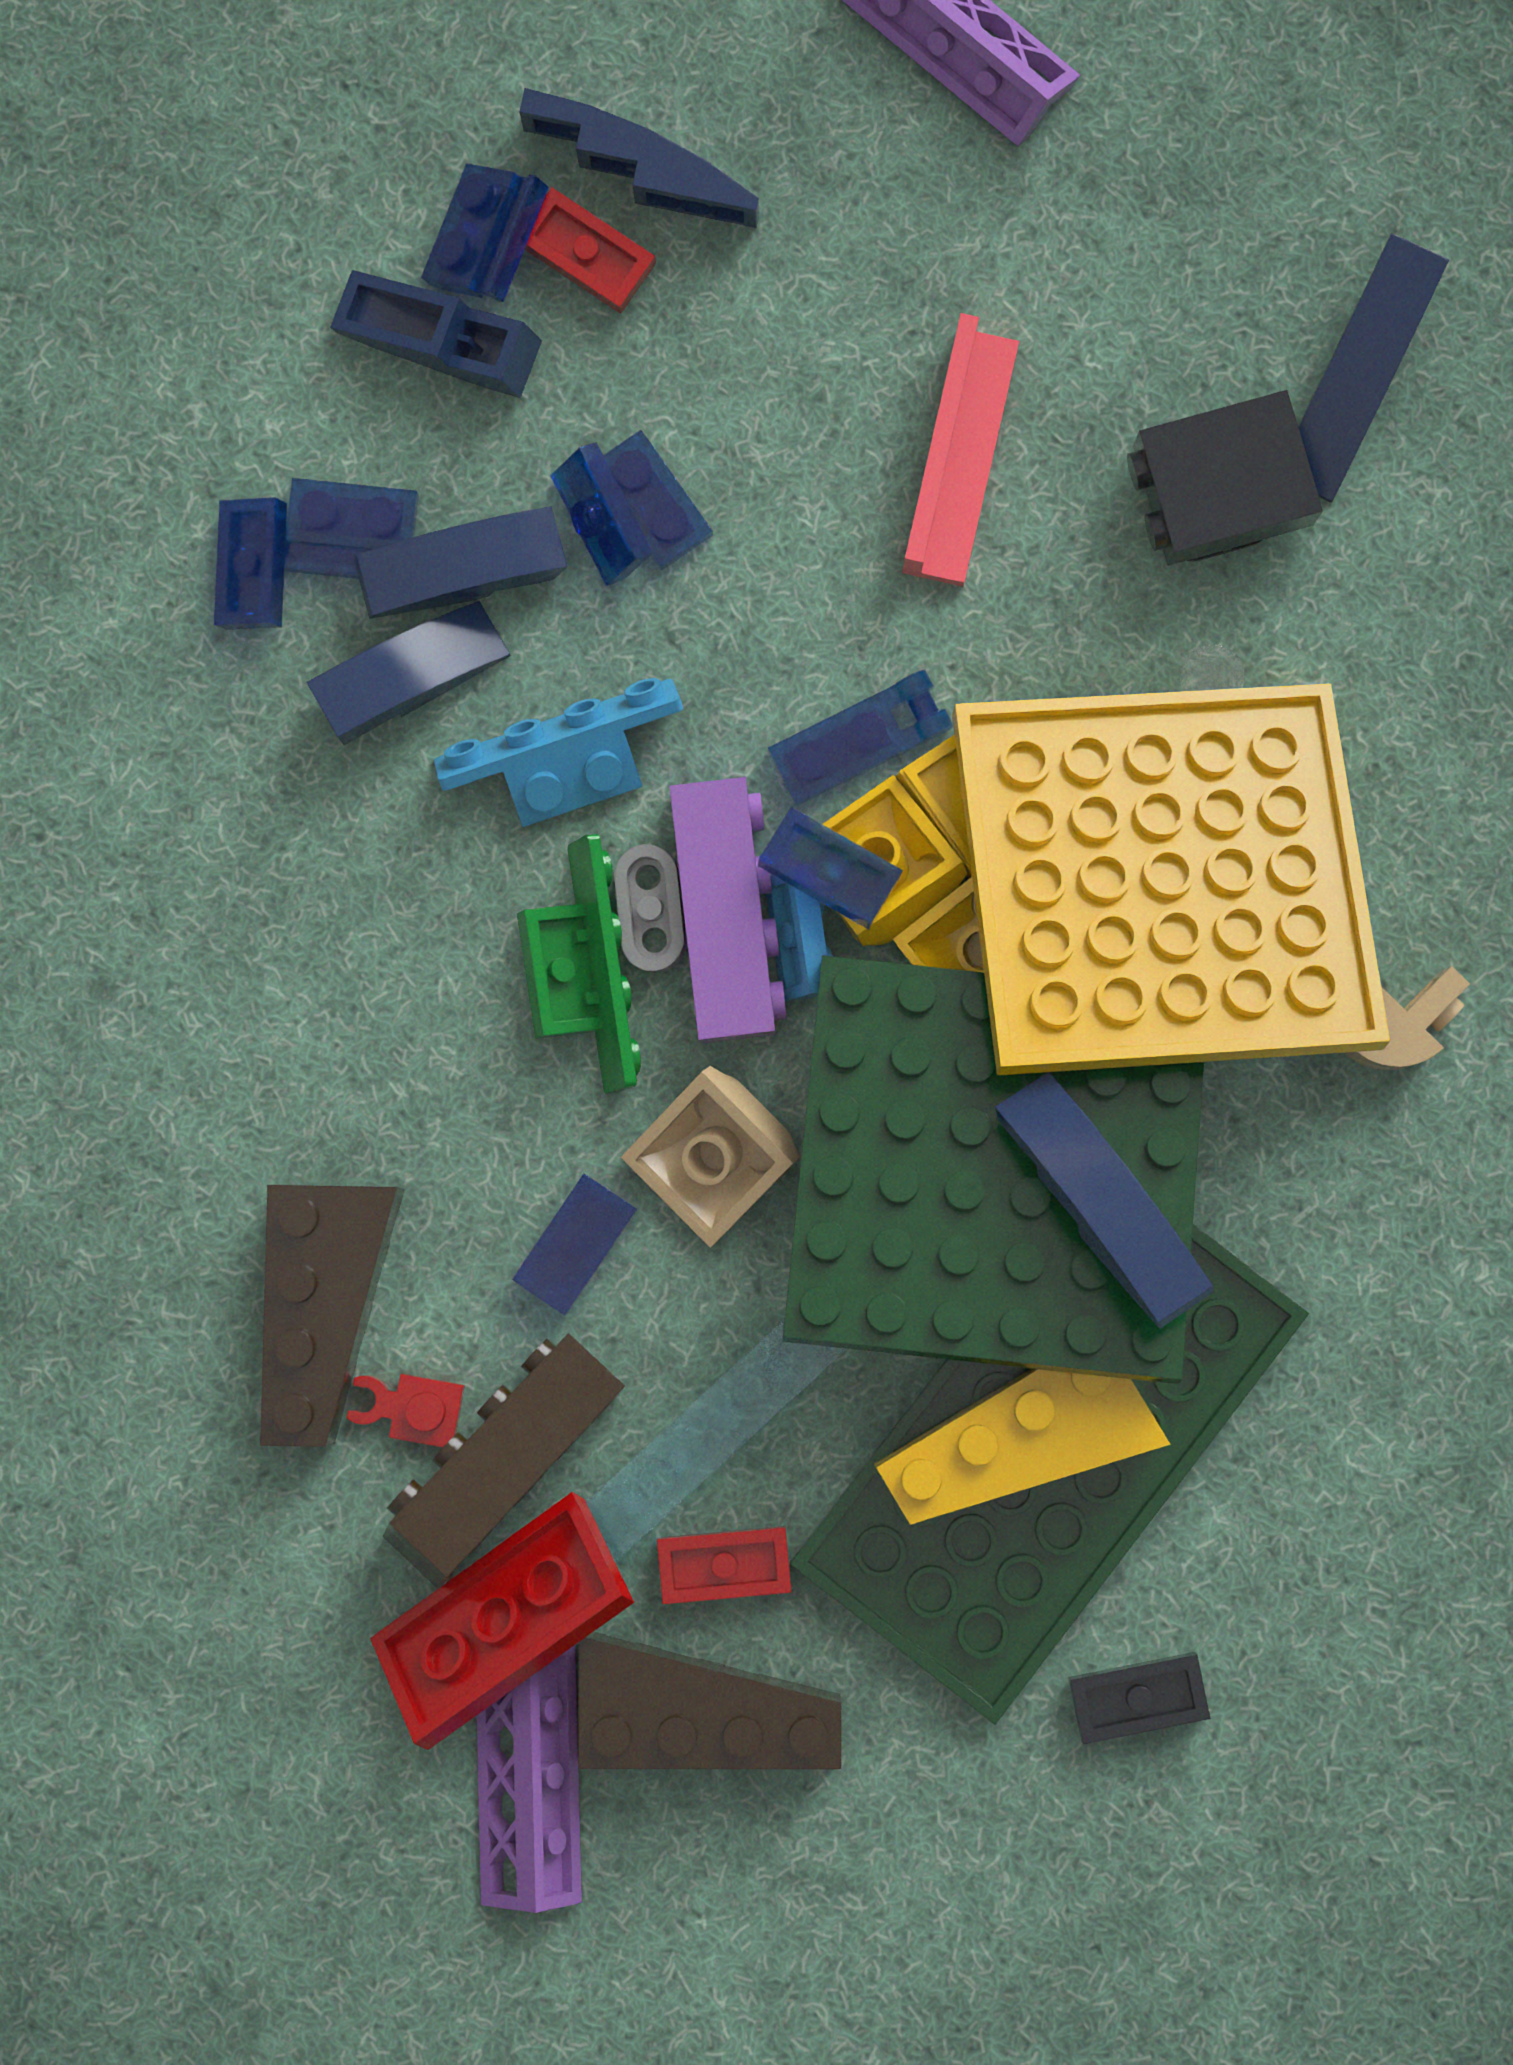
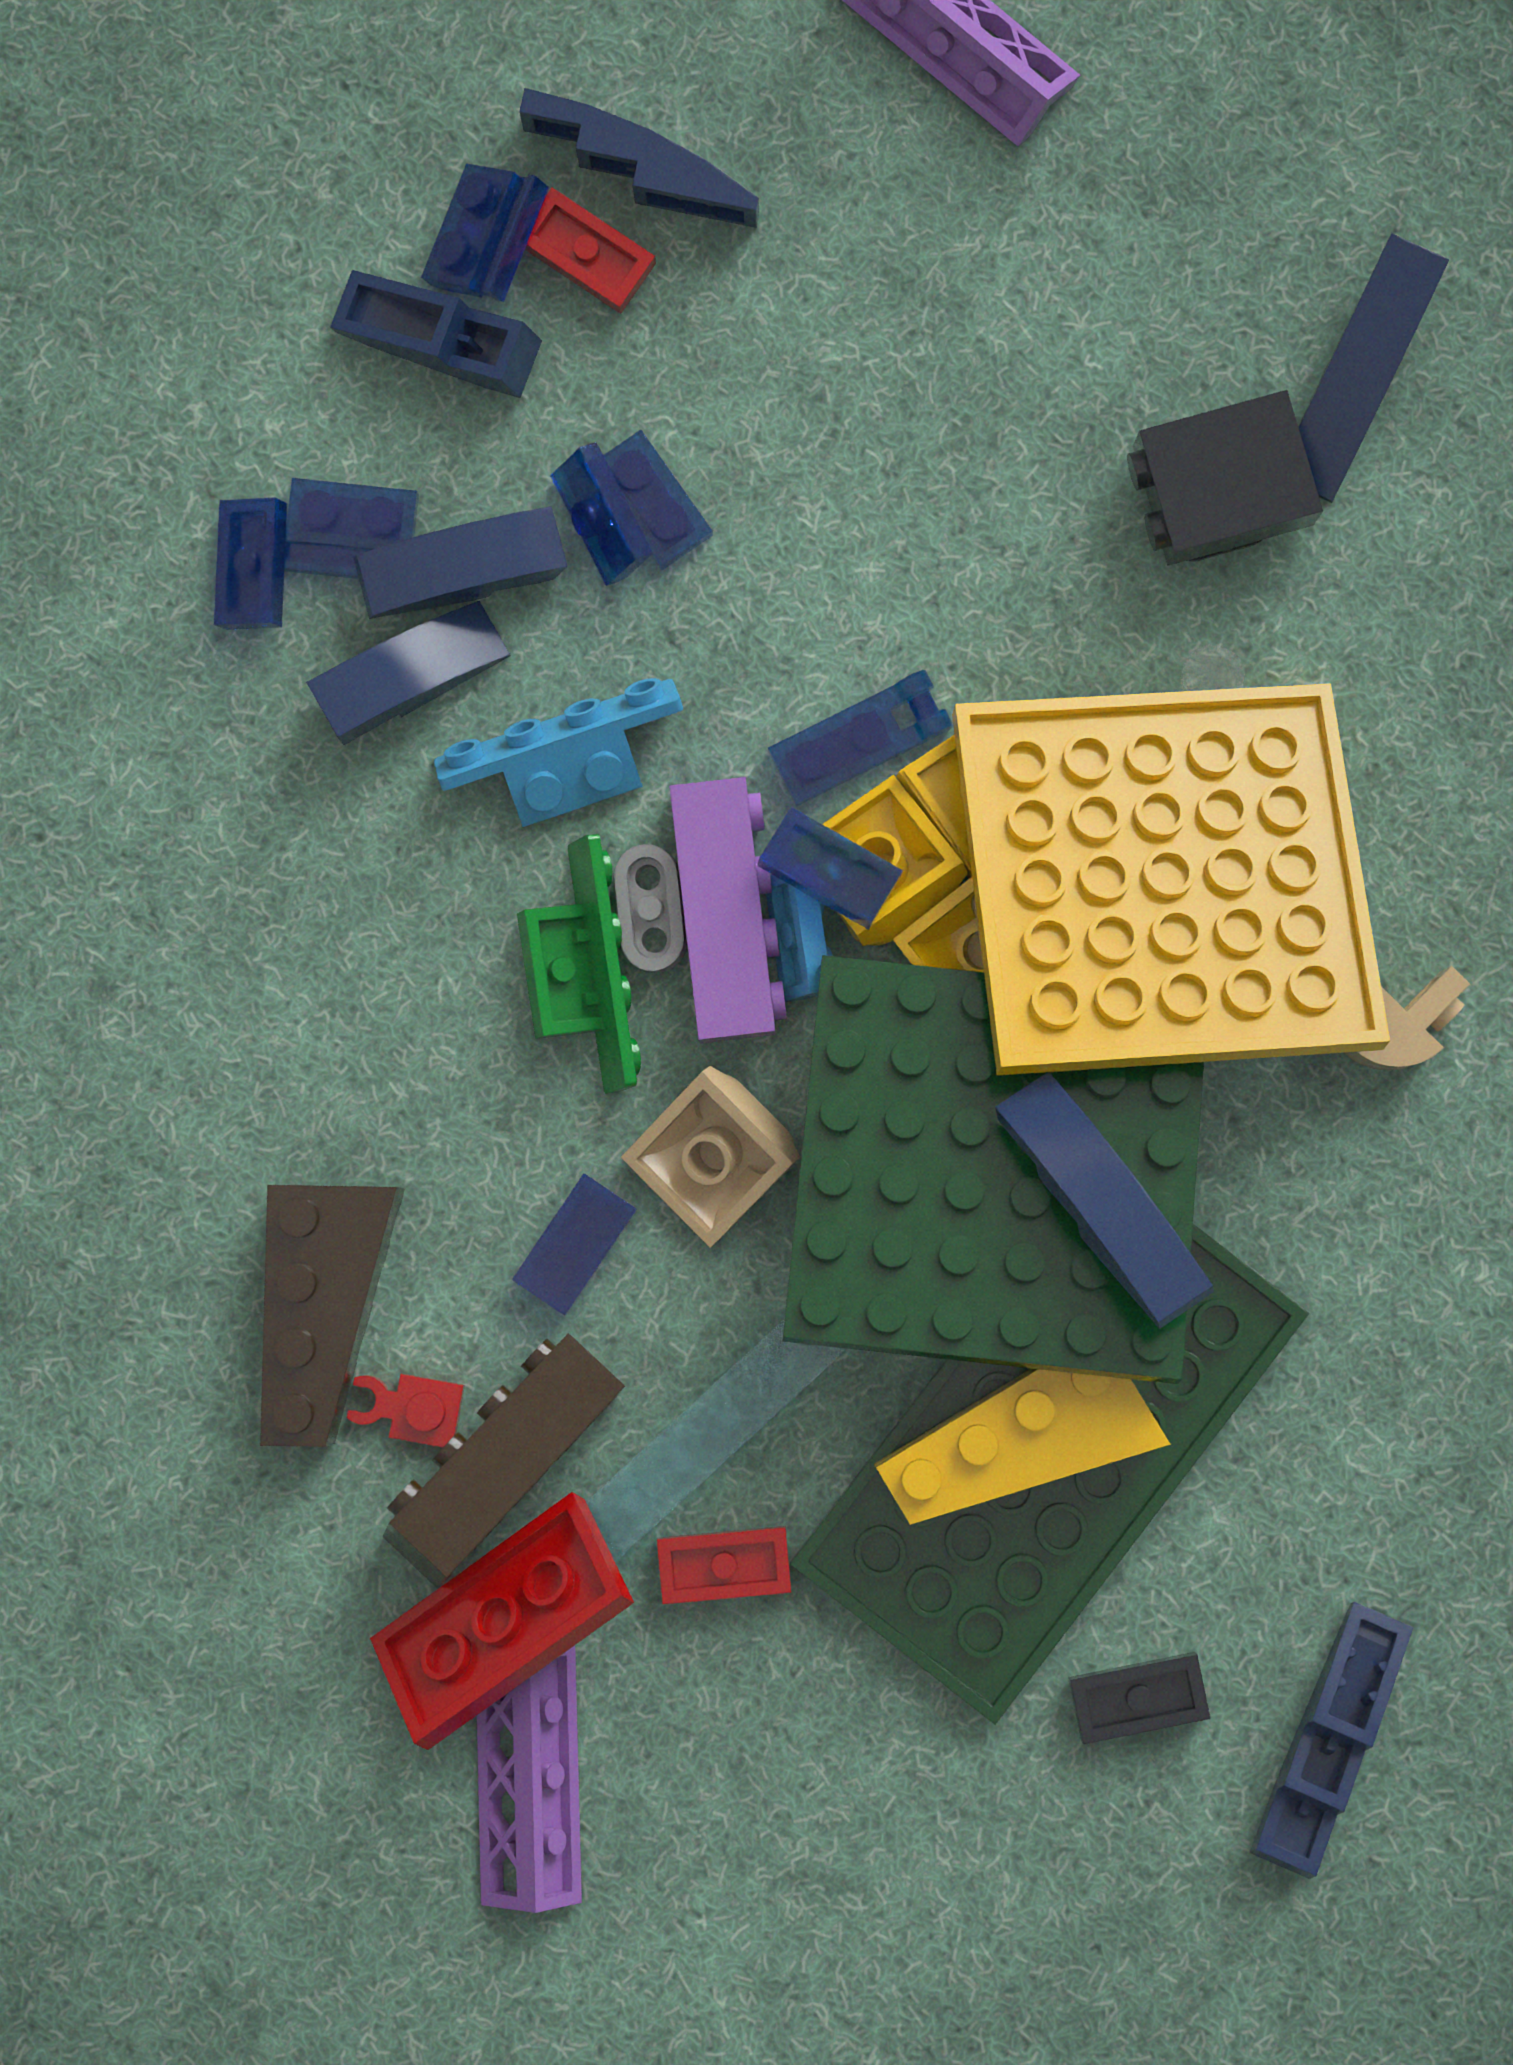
(691, 1713): dark brown wedge -> none
(960, 454): coral fence -> none
(1332, 1740): none -> dark blue slope

